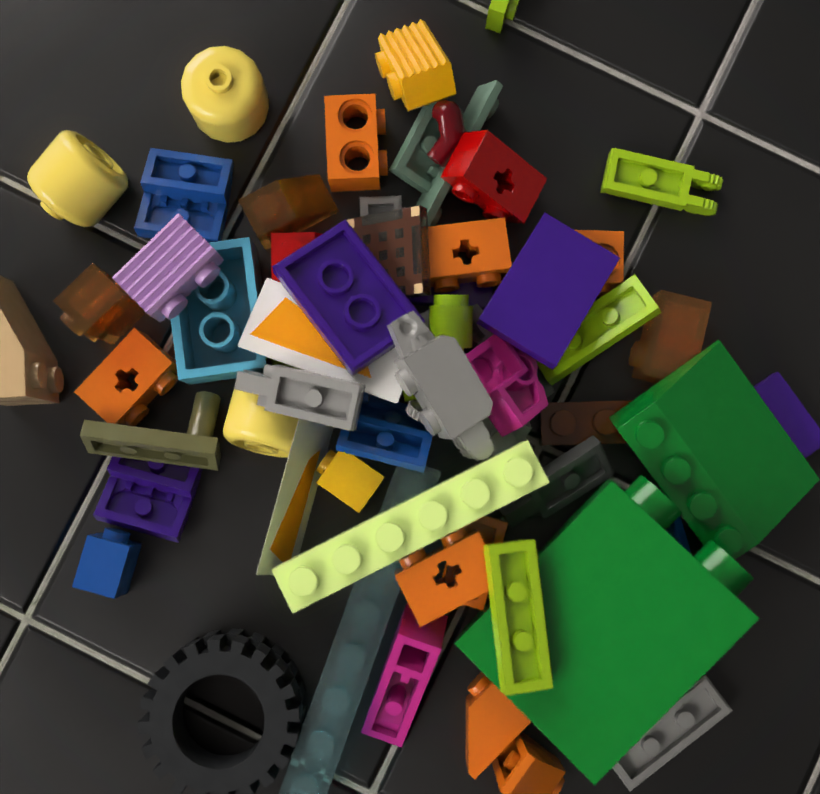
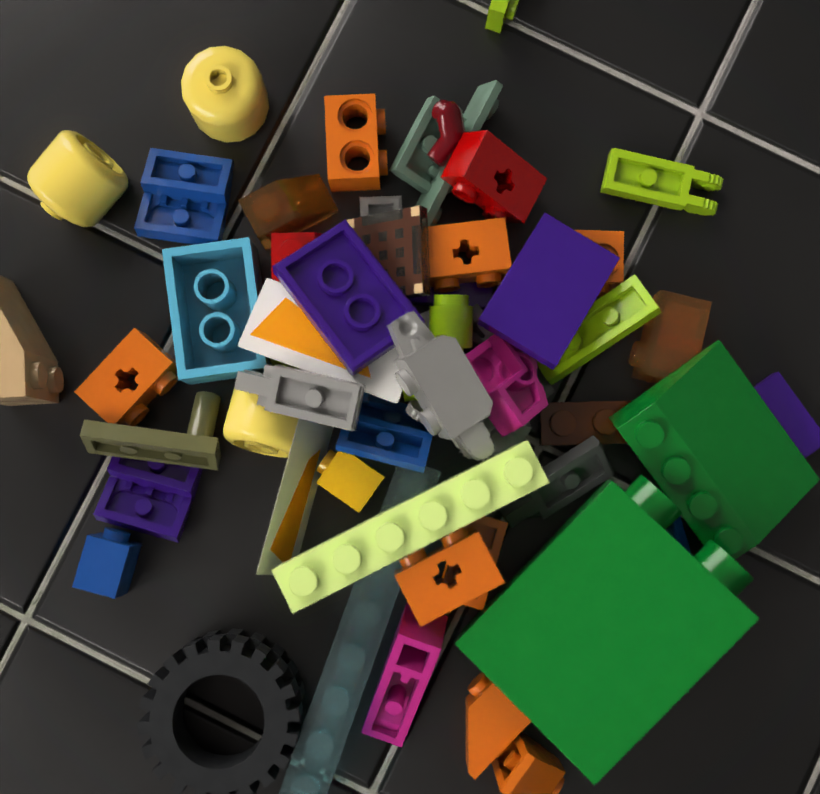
(98, 306): clear orange brick -> none
(169, 269): lavender brick -> none
(415, 66): yellow brick -> none
(518, 617): lime plate -> none
(676, 730): light grey tile -> none

